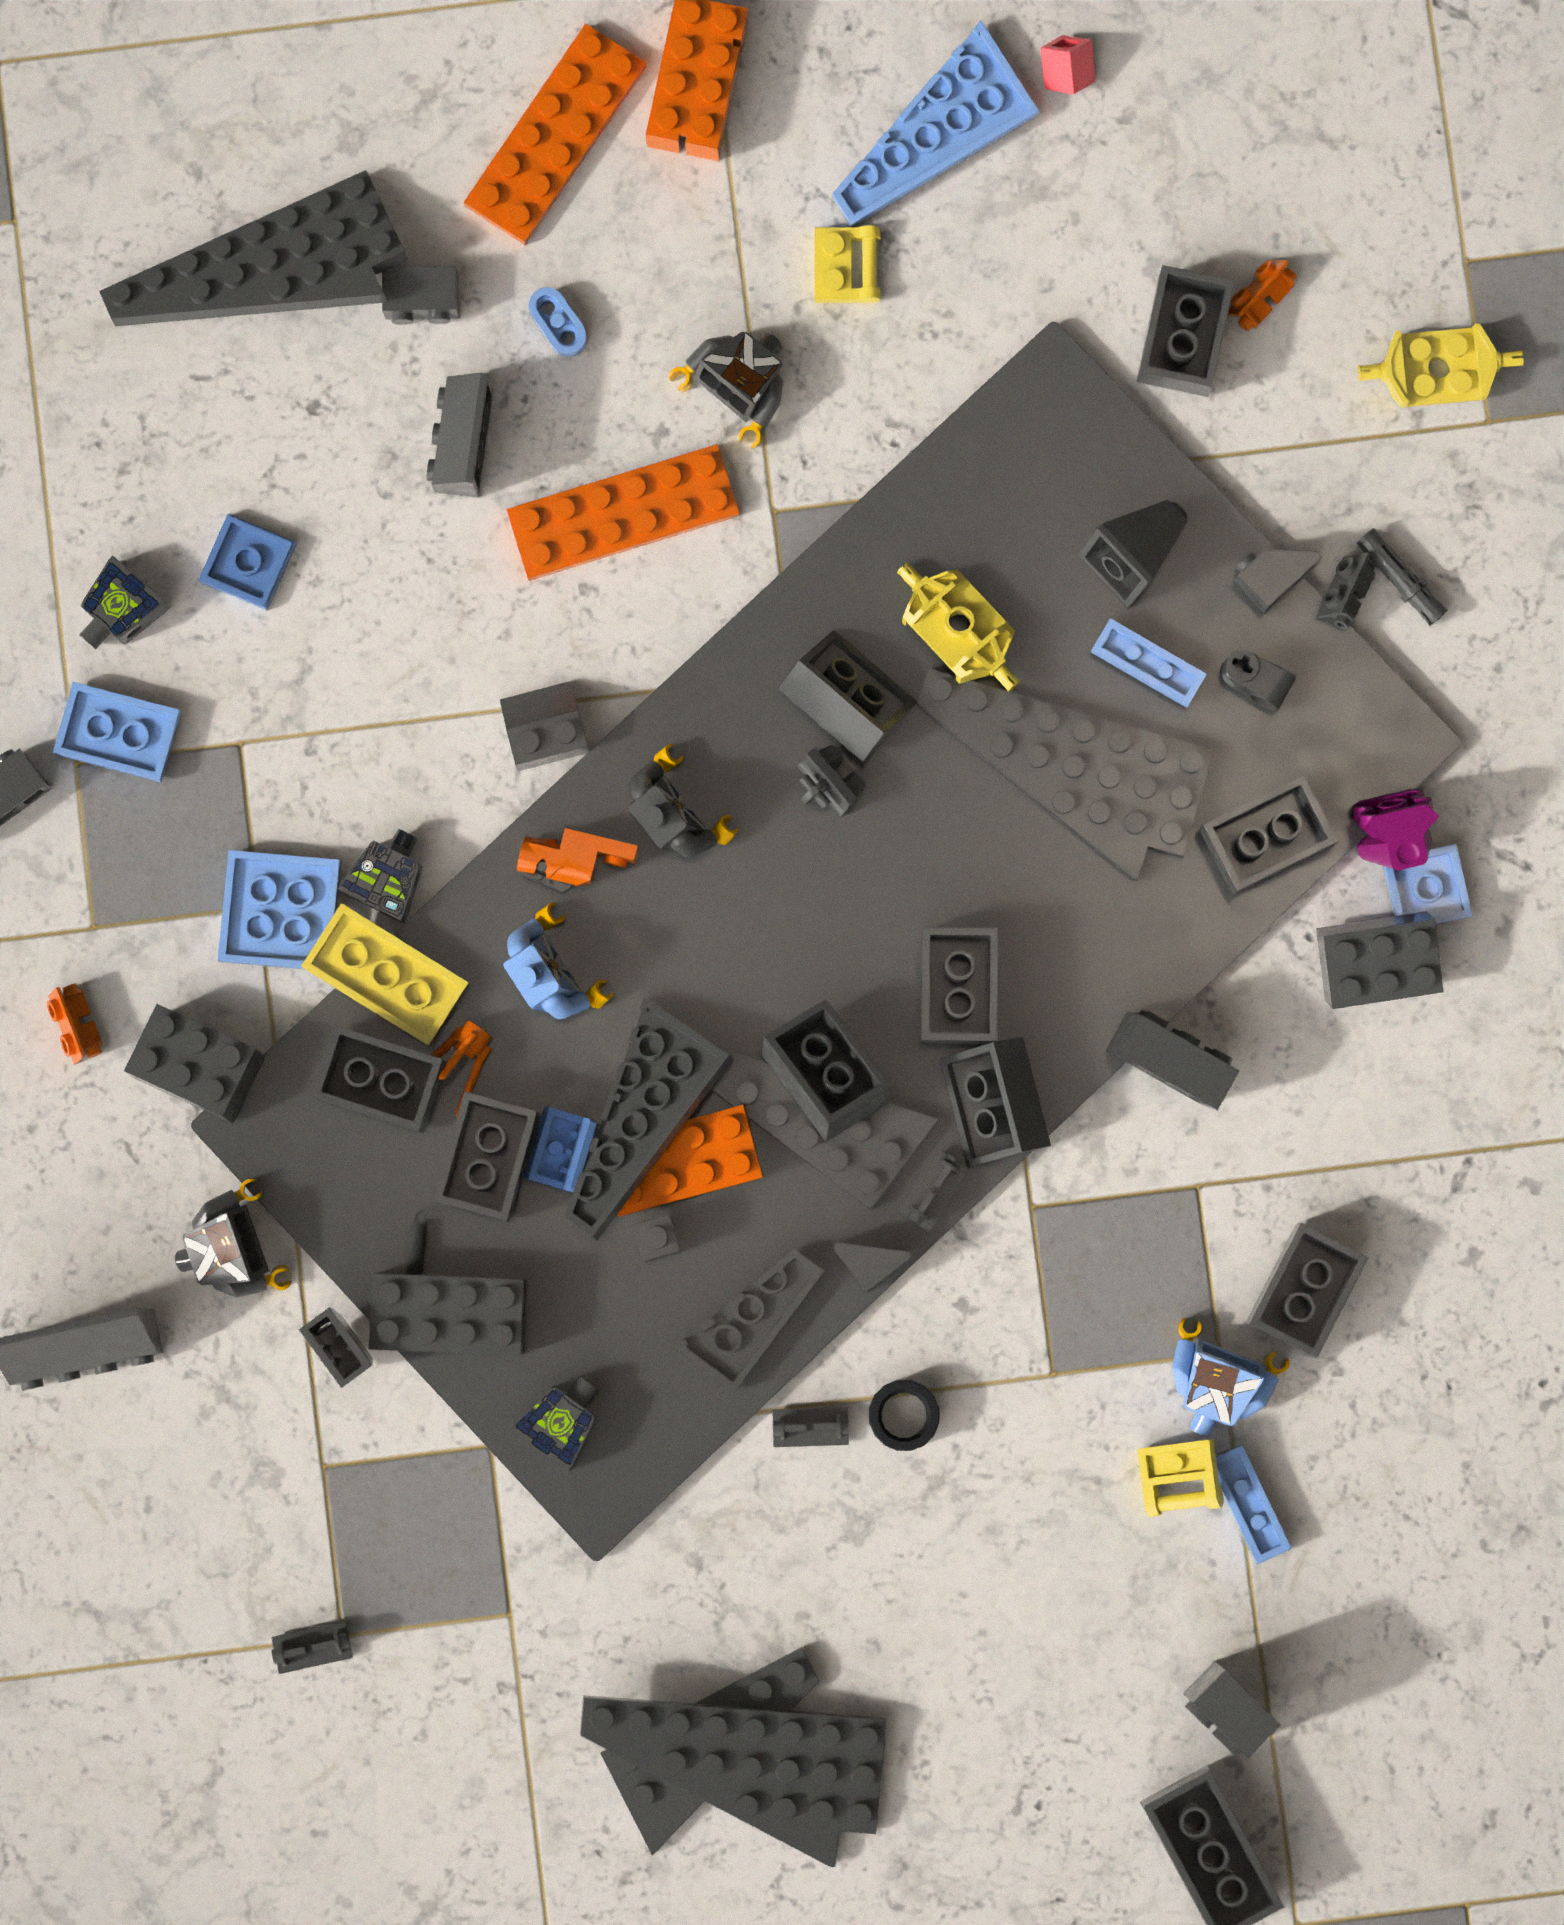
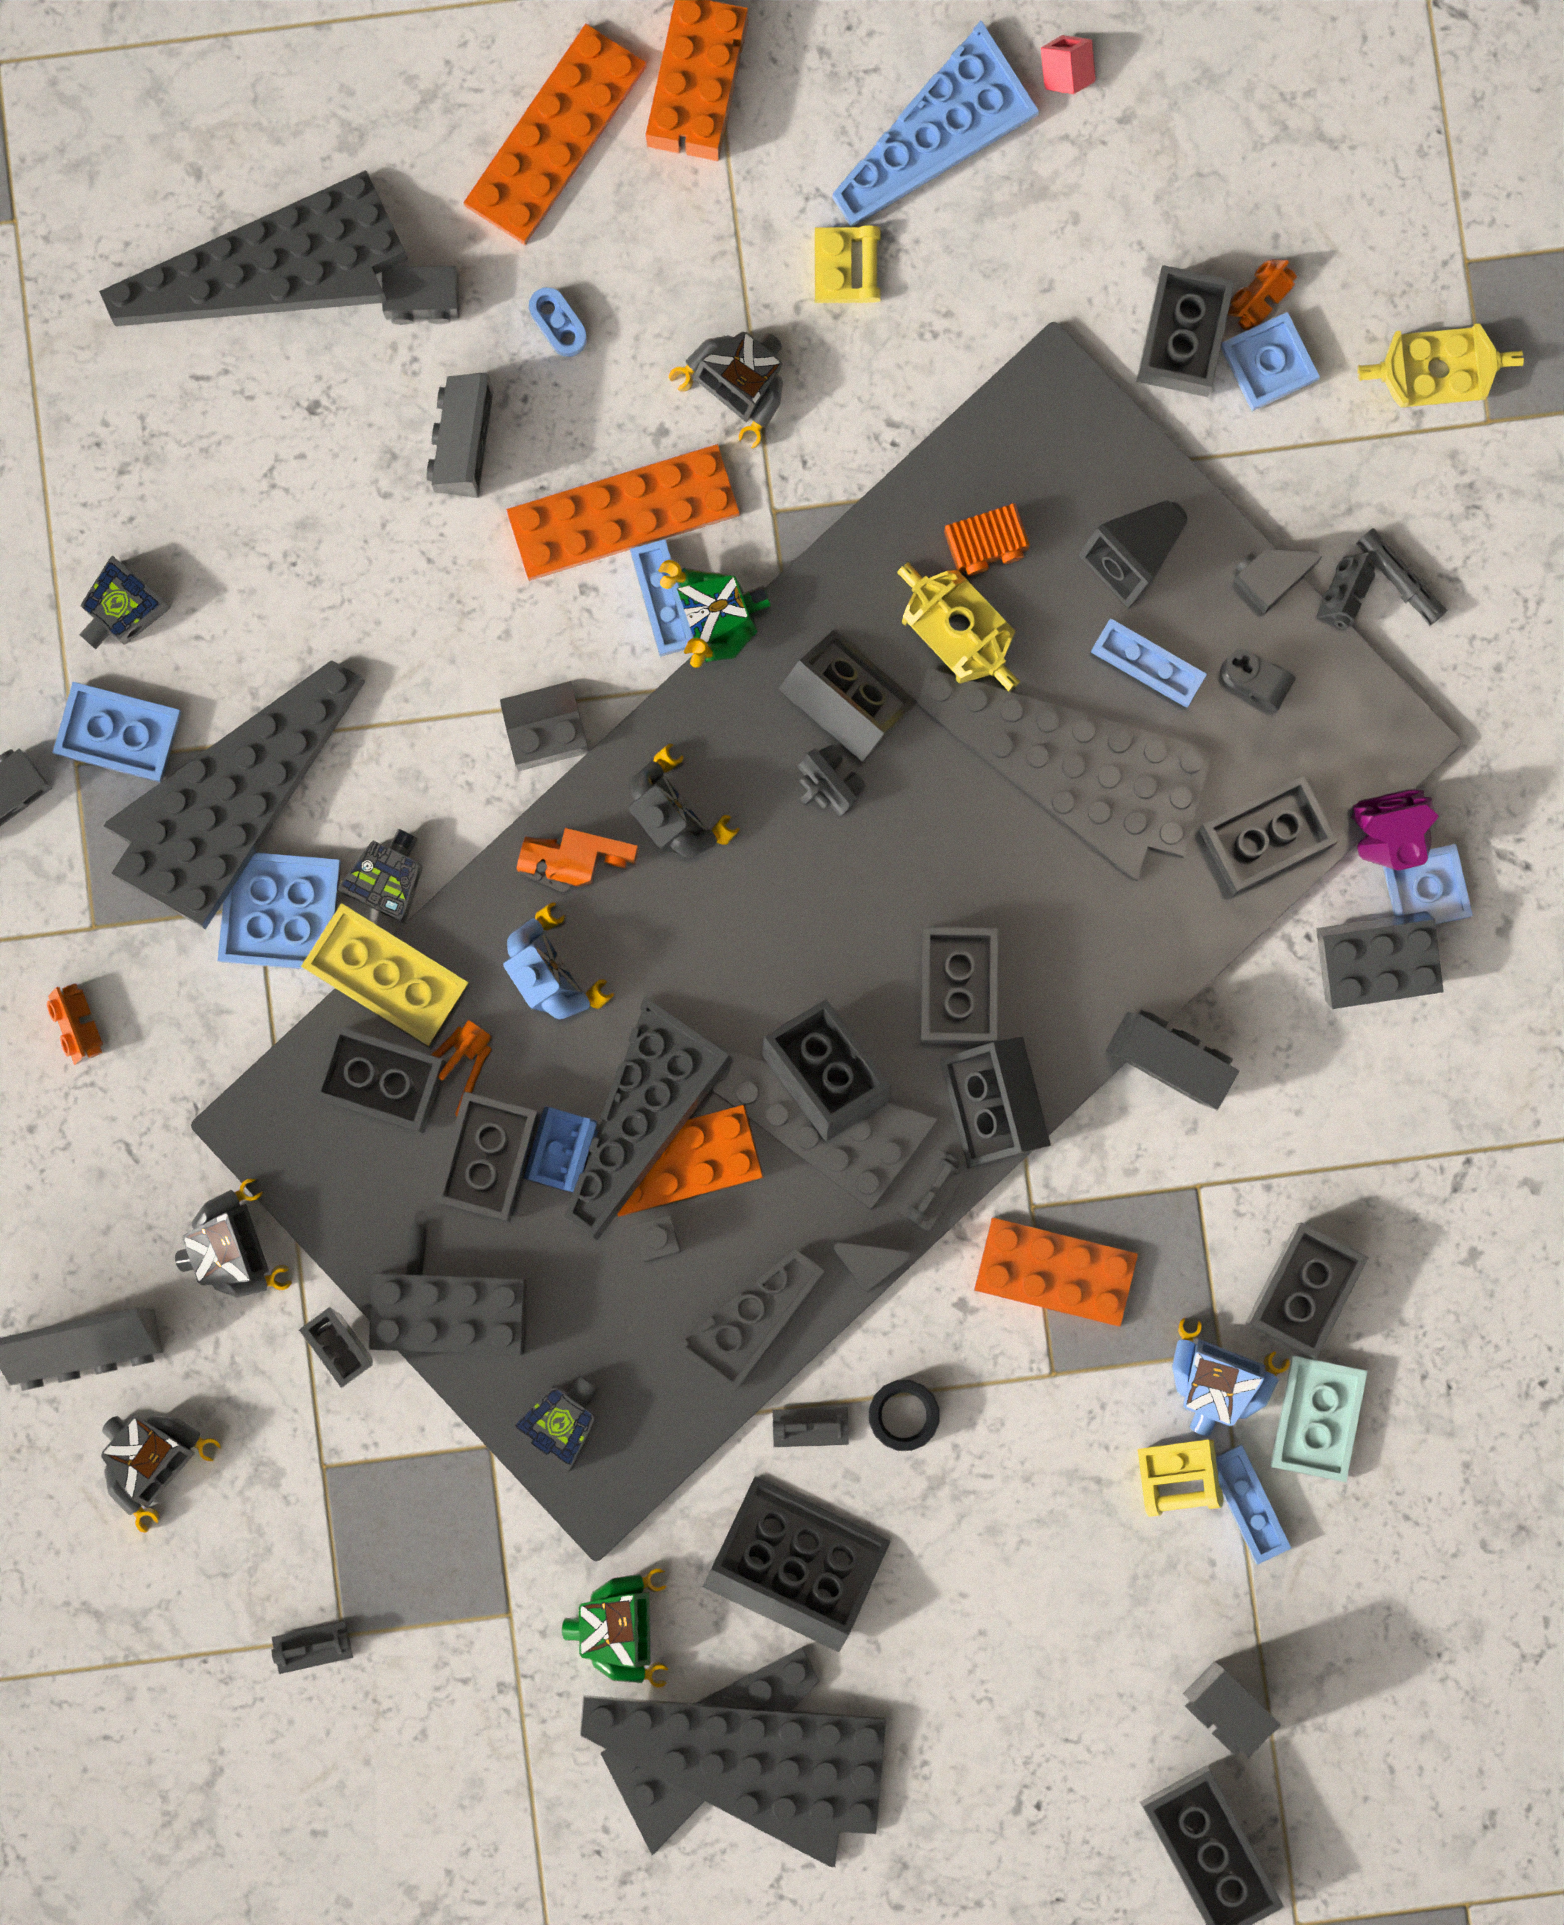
(146, 1459): none -> dark grey torso
(194, 1063): dark grey brick -> none
(213, 813): none -> dark grey wing
(247, 562): medium blue tile -> none
(616, 1629): none -> green torso
(662, 605): none -> light blue plate
(715, 611): none -> torso
(797, 1564): none -> dark grey slope
(987, 539): none -> orange brick
(1055, 1272): none -> orange plate
(1269, 361): none -> light blue plate
(1319, 1418): none -> light aqua plate

